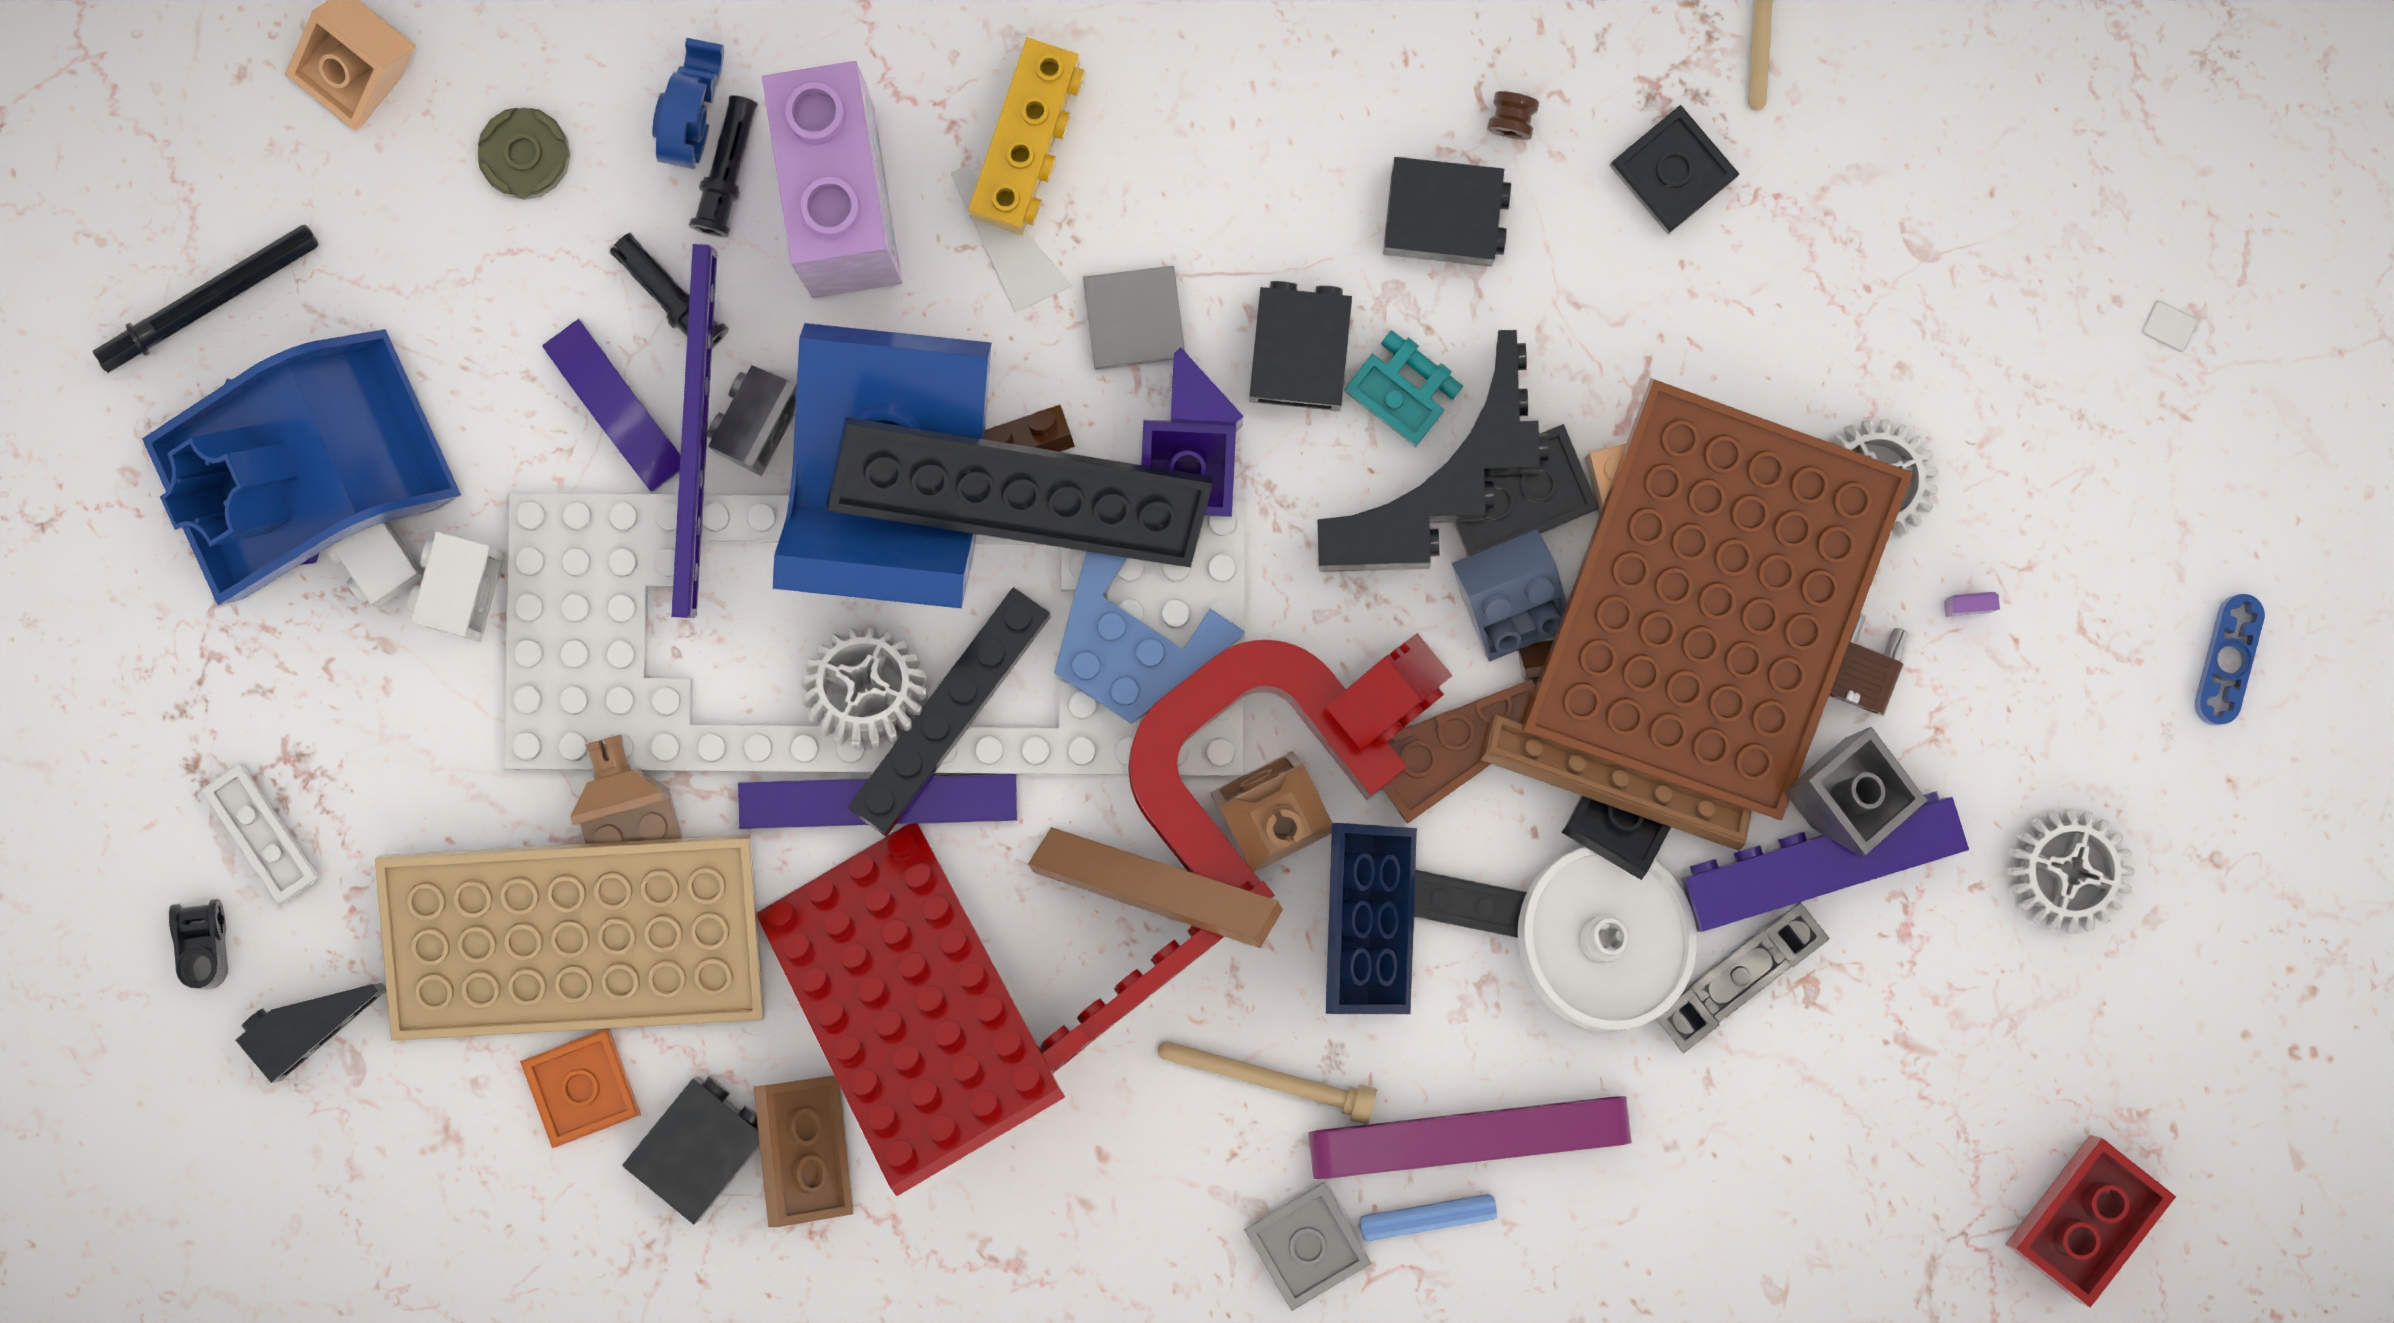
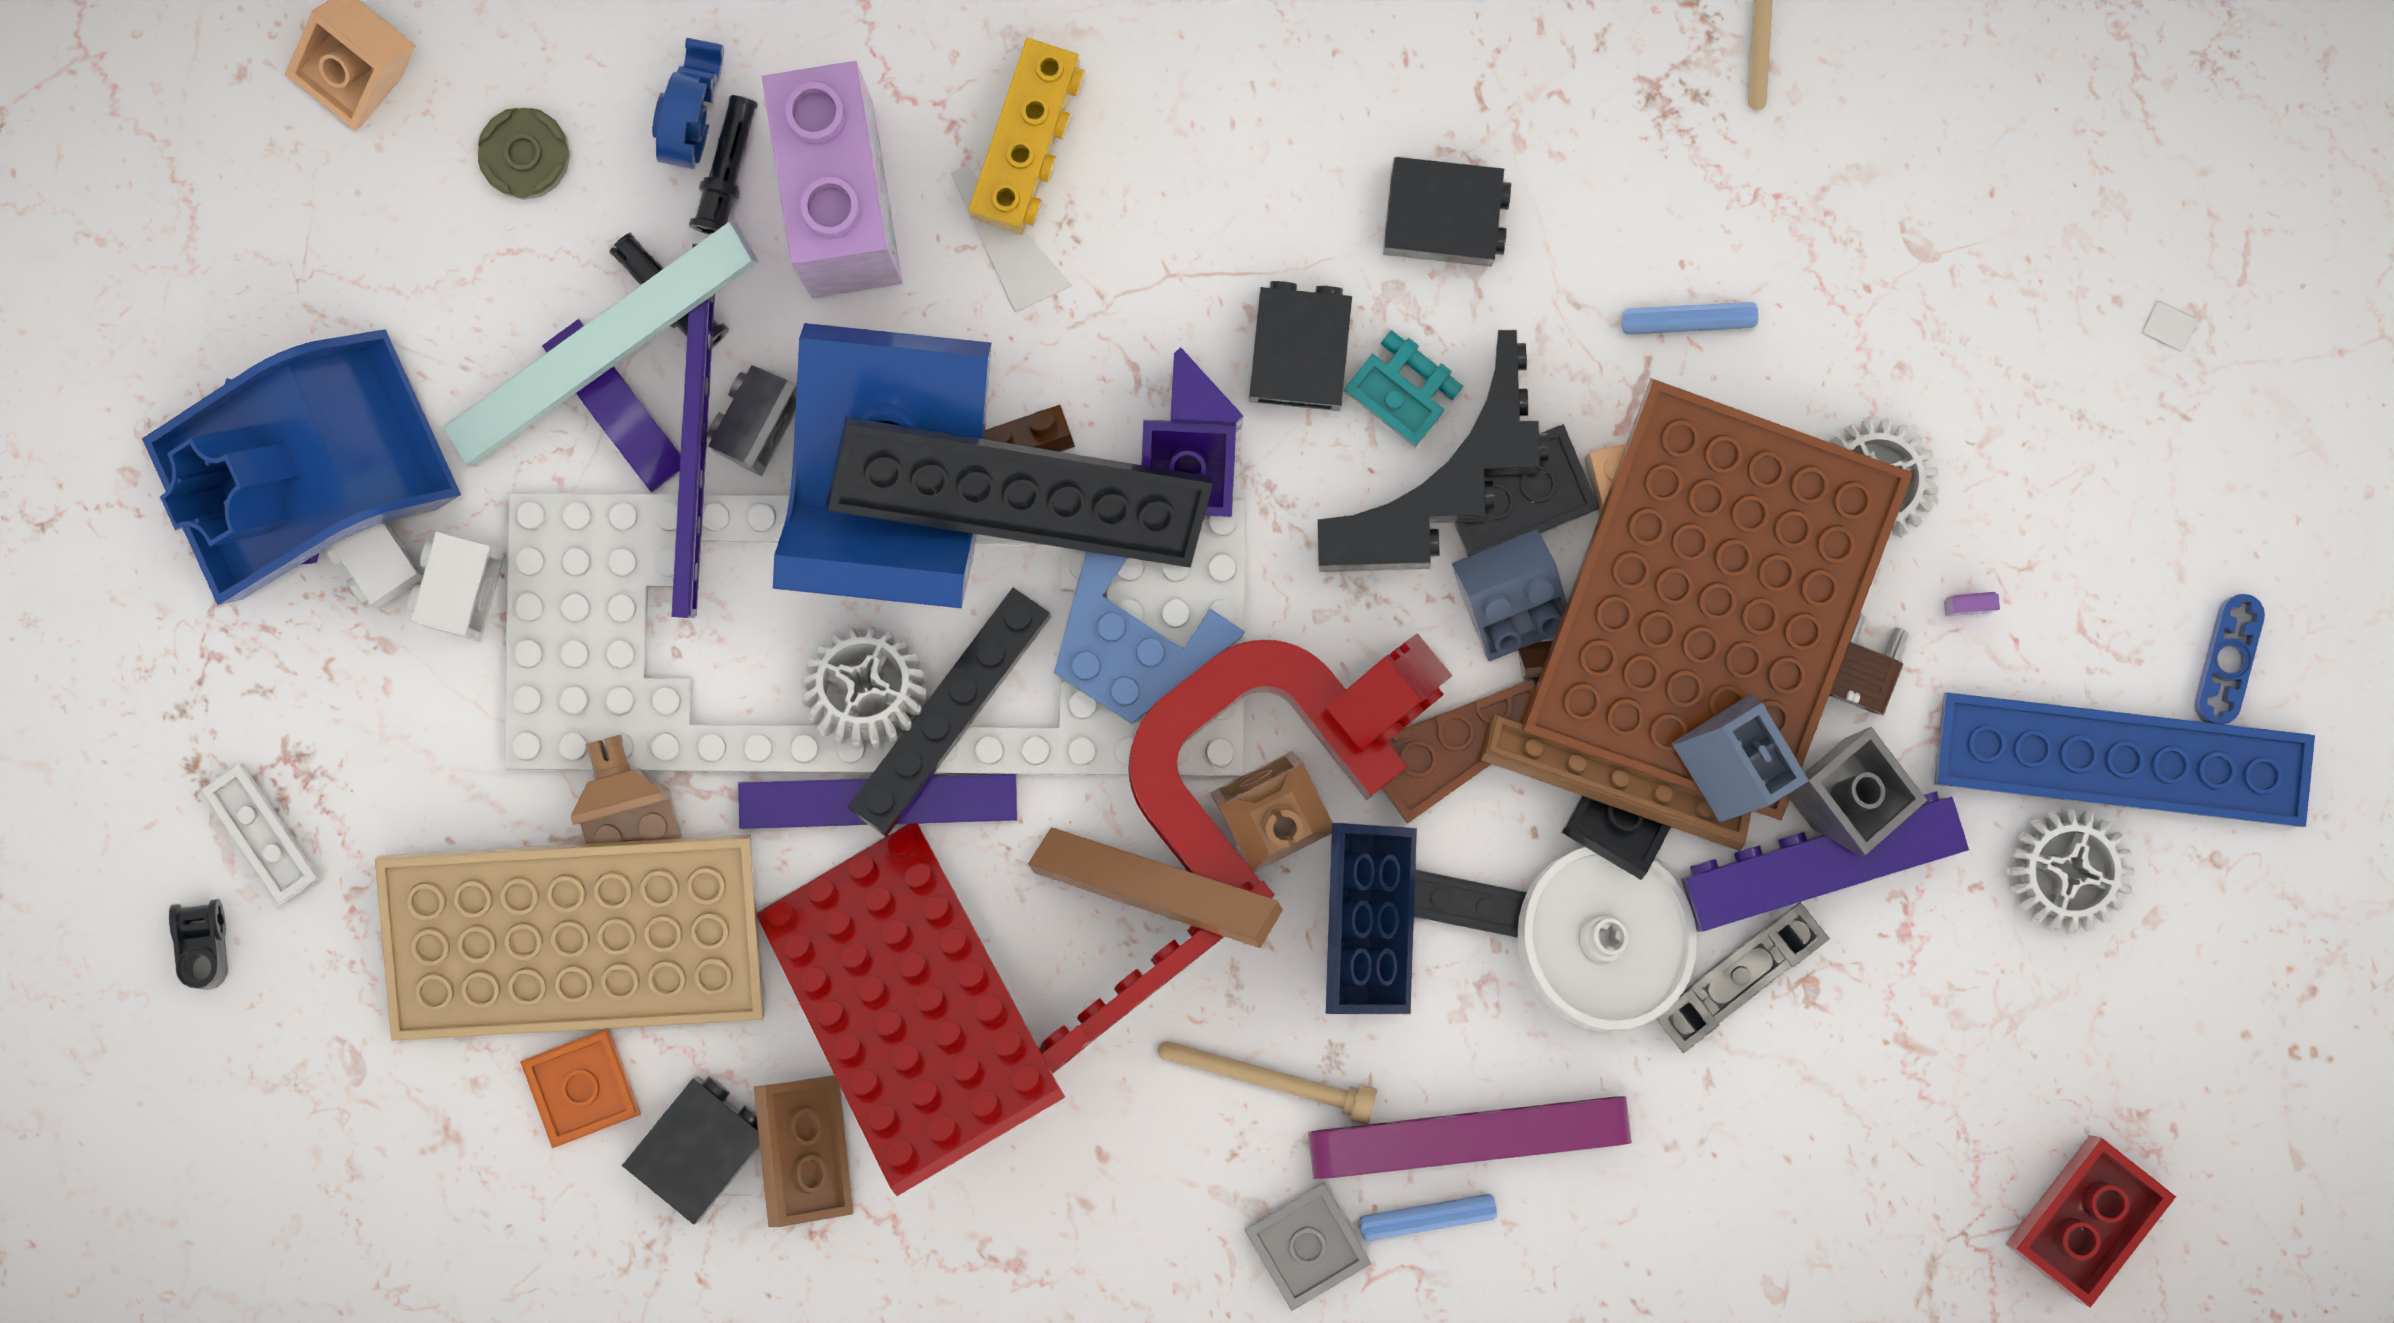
(205, 298): black axle -> none
(292, 1033): black slope -> none
(601, 343): none -> light aqua tile
(1133, 317): light grey tile -> none
(1513, 115): reddish brown wheel -> none
(1674, 169): black plate -> none
(1689, 318): none -> light blue axle
(1740, 760): none -> sand blue slope
(2124, 759): none -> blue plate

